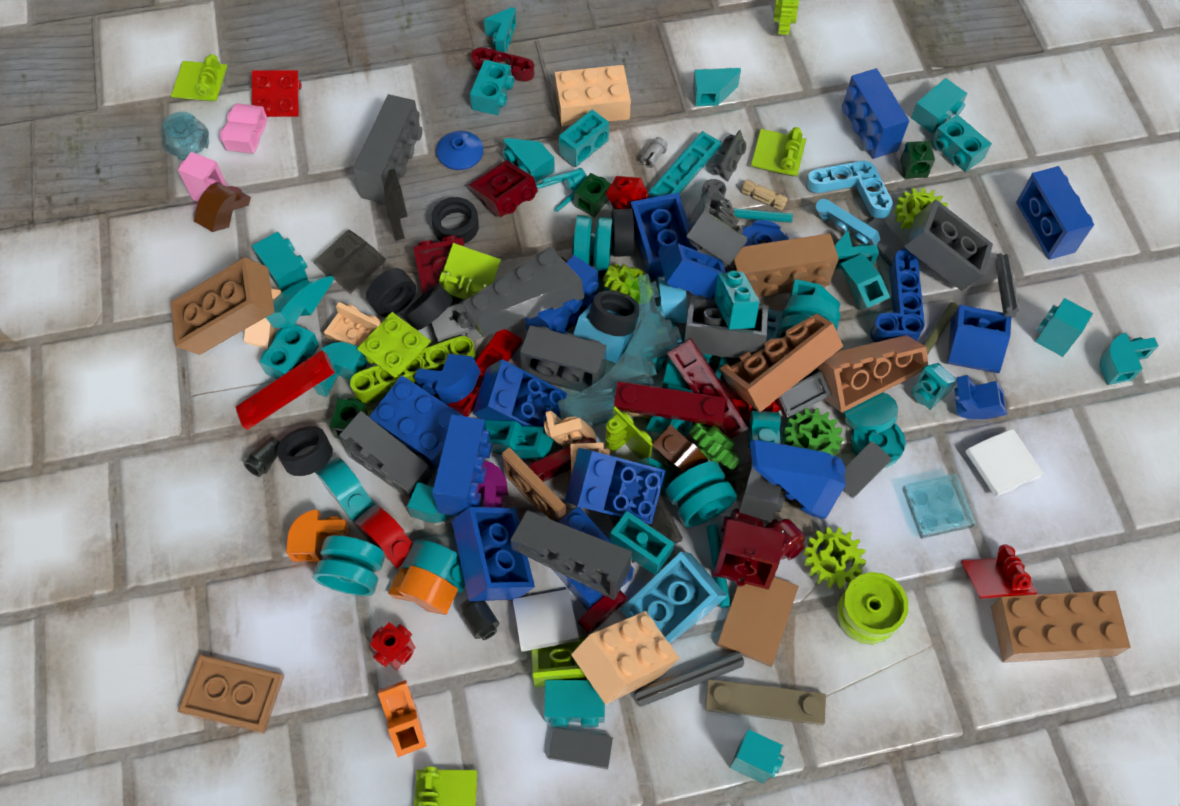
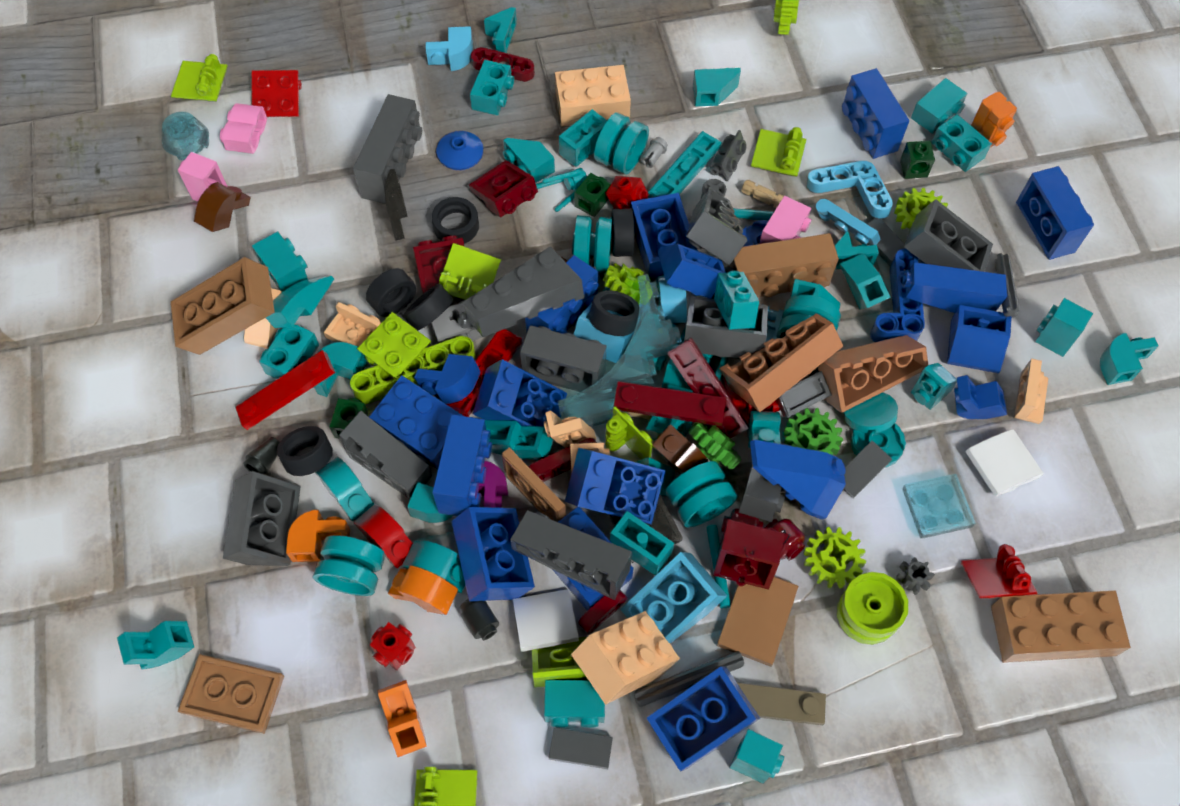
(157, 647): none -> teal brick
(261, 520): none -> dark grey slope
(350, 261): clear smoke slope -> none
(454, 51): none -> medium azure brick
(621, 143): none -> teal wheel
(703, 718): none -> blue brick
(787, 221): none -> bright pink brick
(909, 581): none -> dark grey gear
(940, 326): olive bar -> none
(952, 287): none -> blue slope
(994, 118): none -> orange brick
(1031, 393): none -> light nougat bracket

